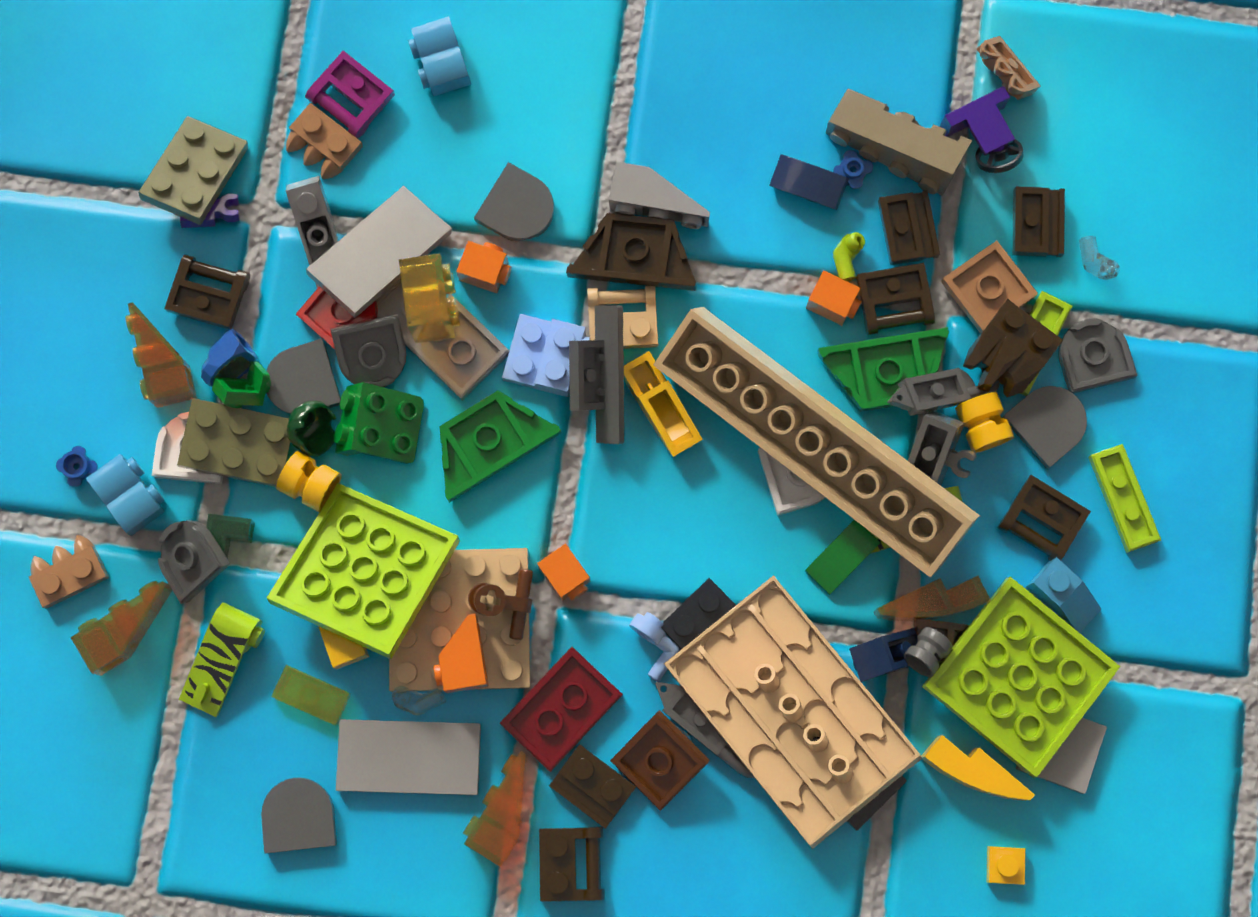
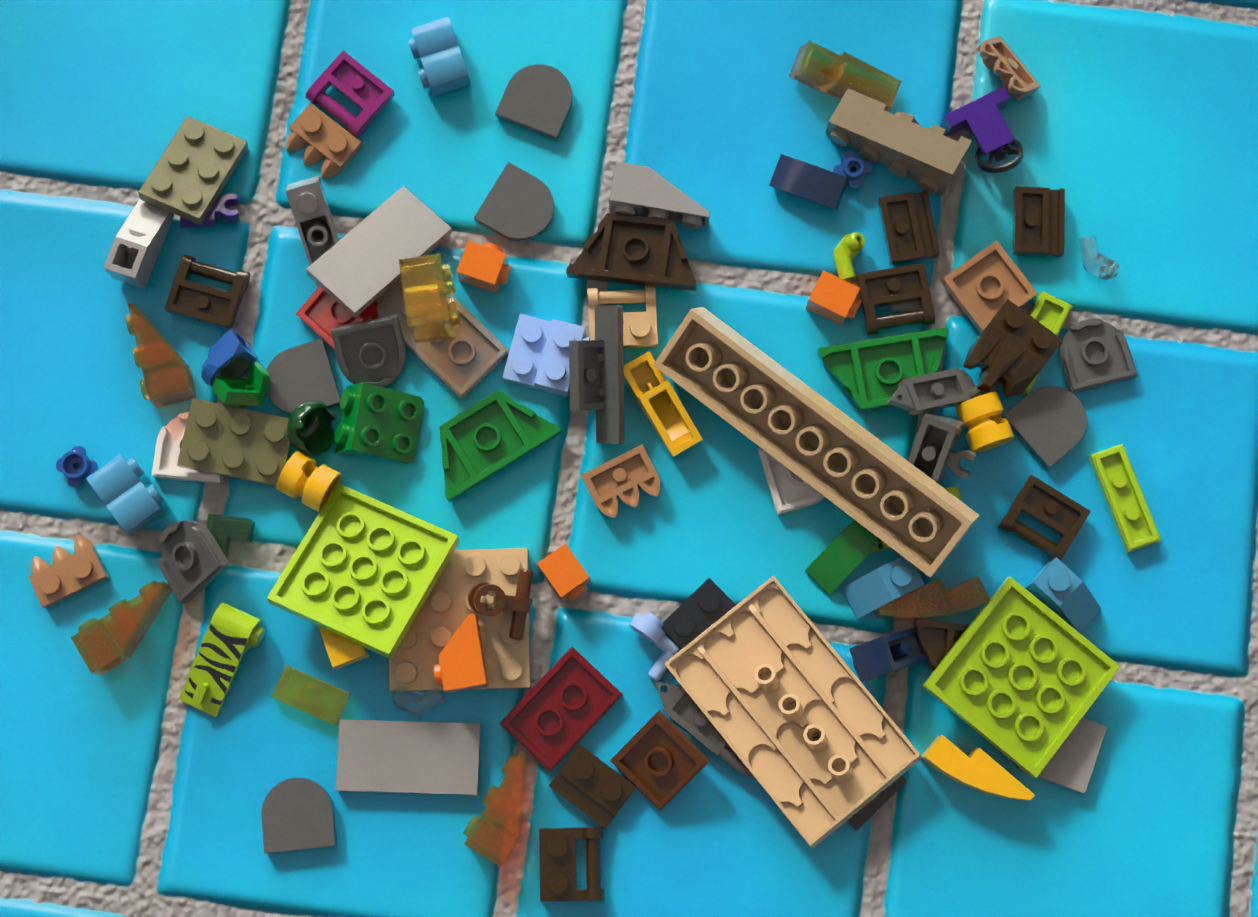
(138, 244): none -> light grey slope
(537, 100): none -> dark grey tile
(621, 478): none -> medium nougat plate
(837, 73): none -> slope
(882, 586): none -> dark azure slope
(928, 651): dark grey wheel -> none
(1005, 865): yellow plate -> none

